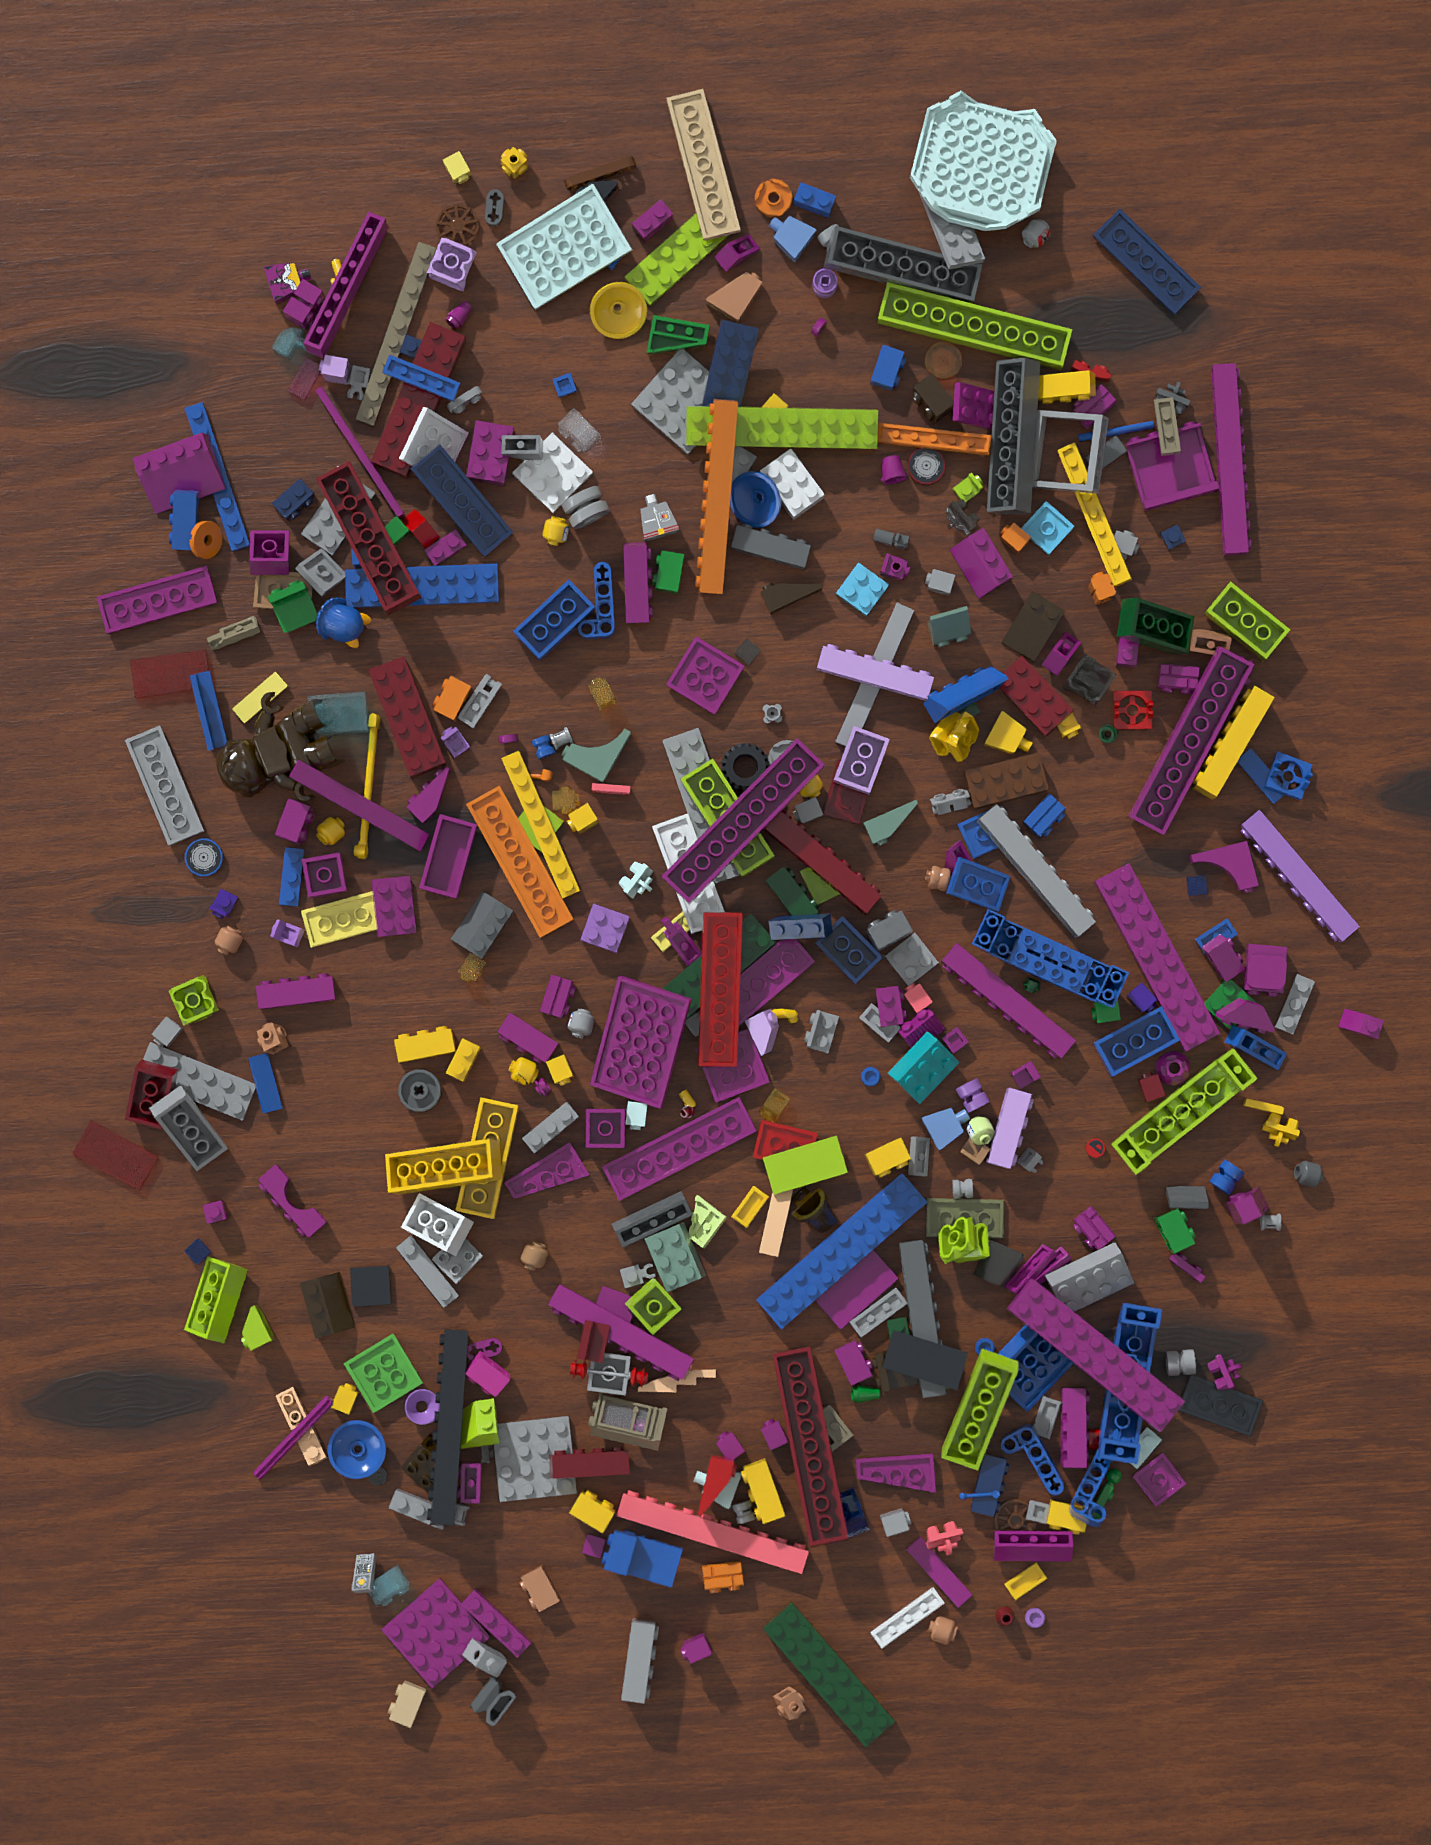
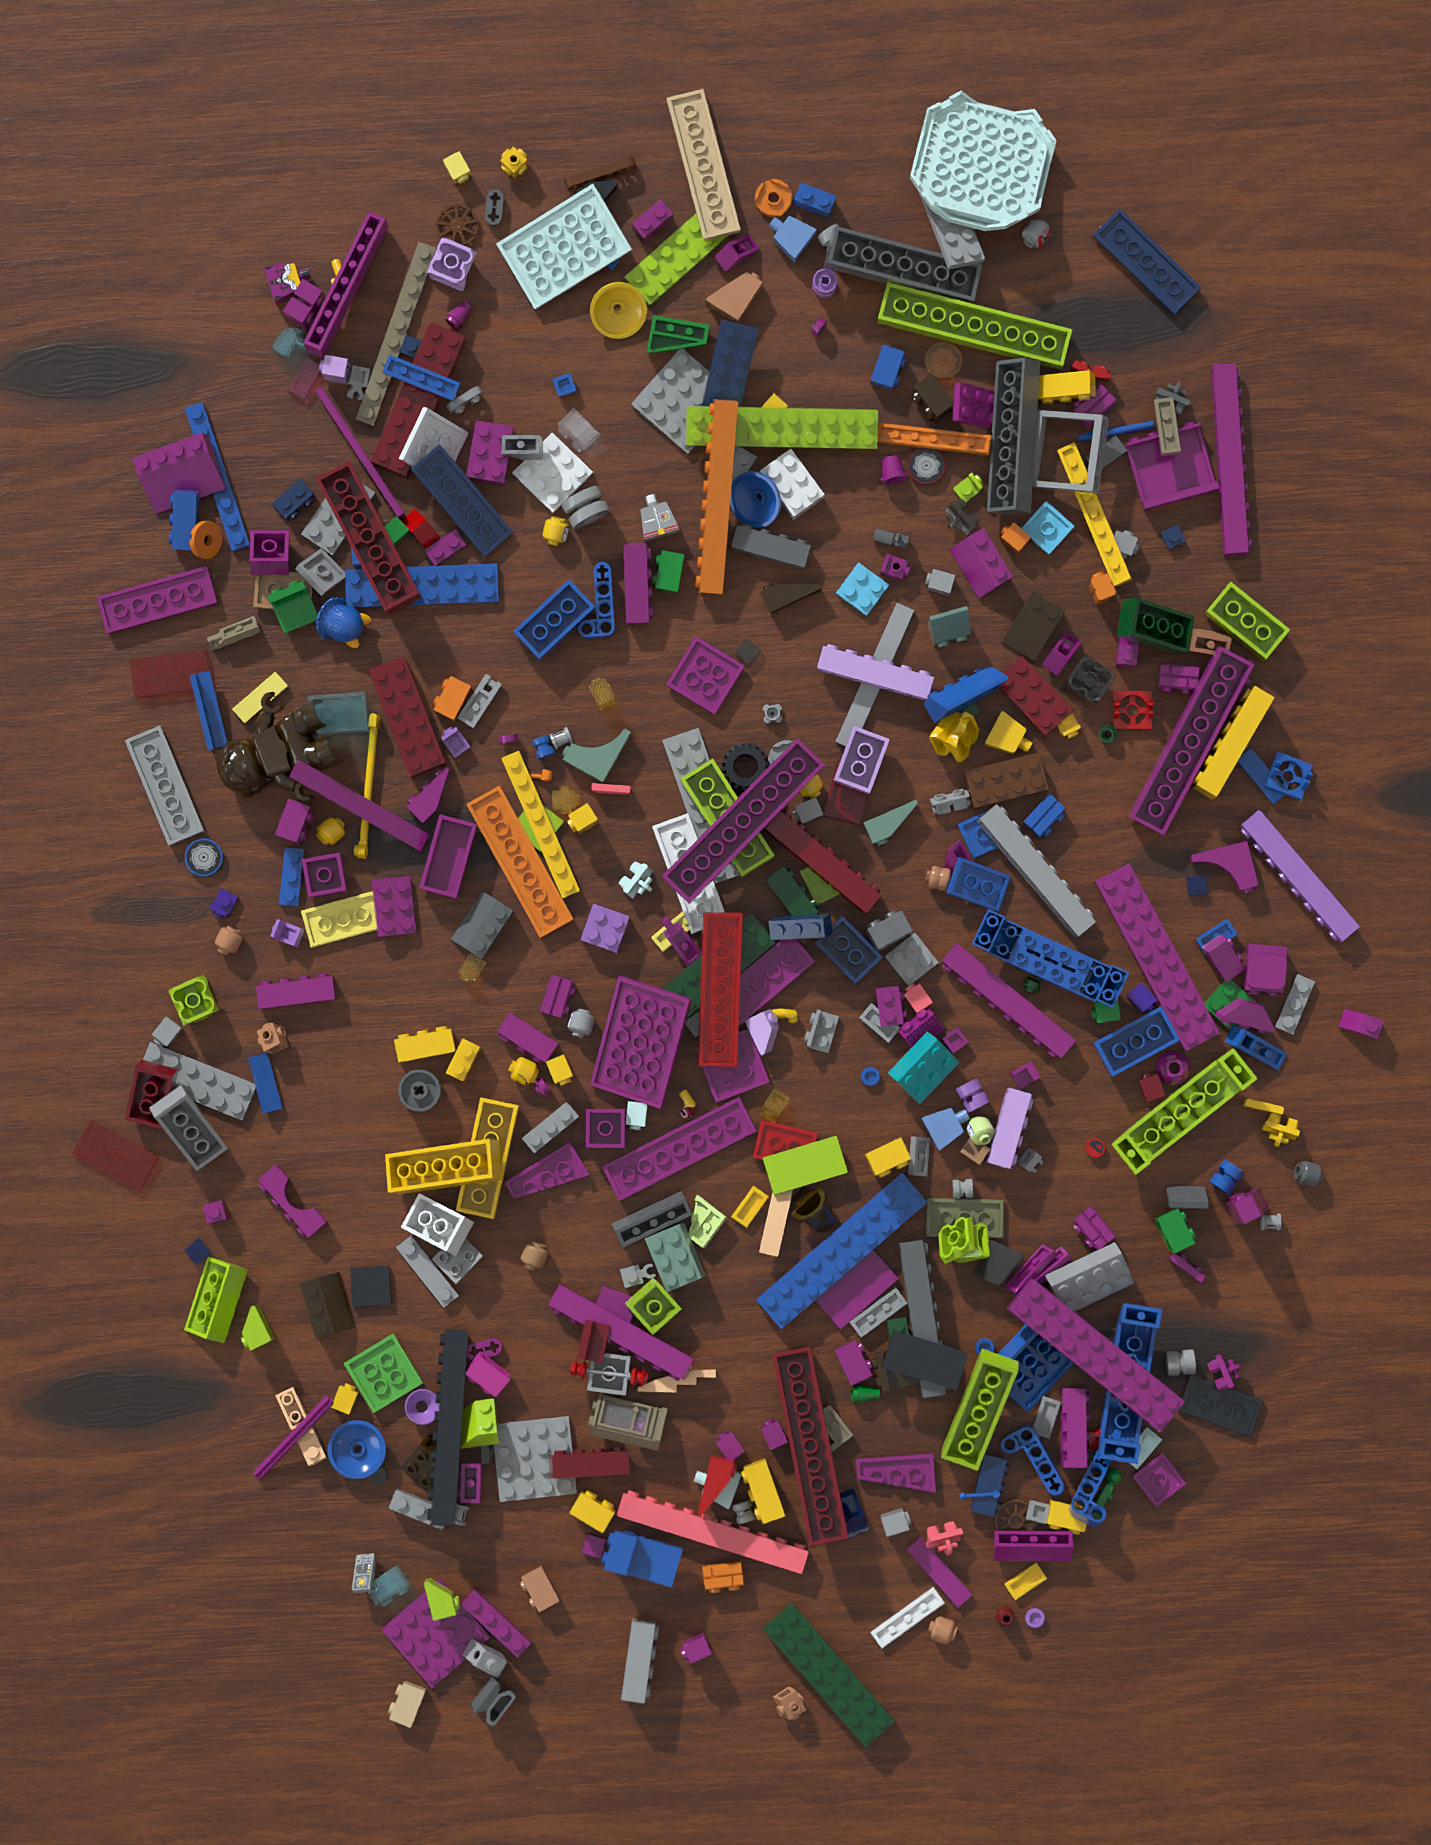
(441, 1600): none -> lime slope

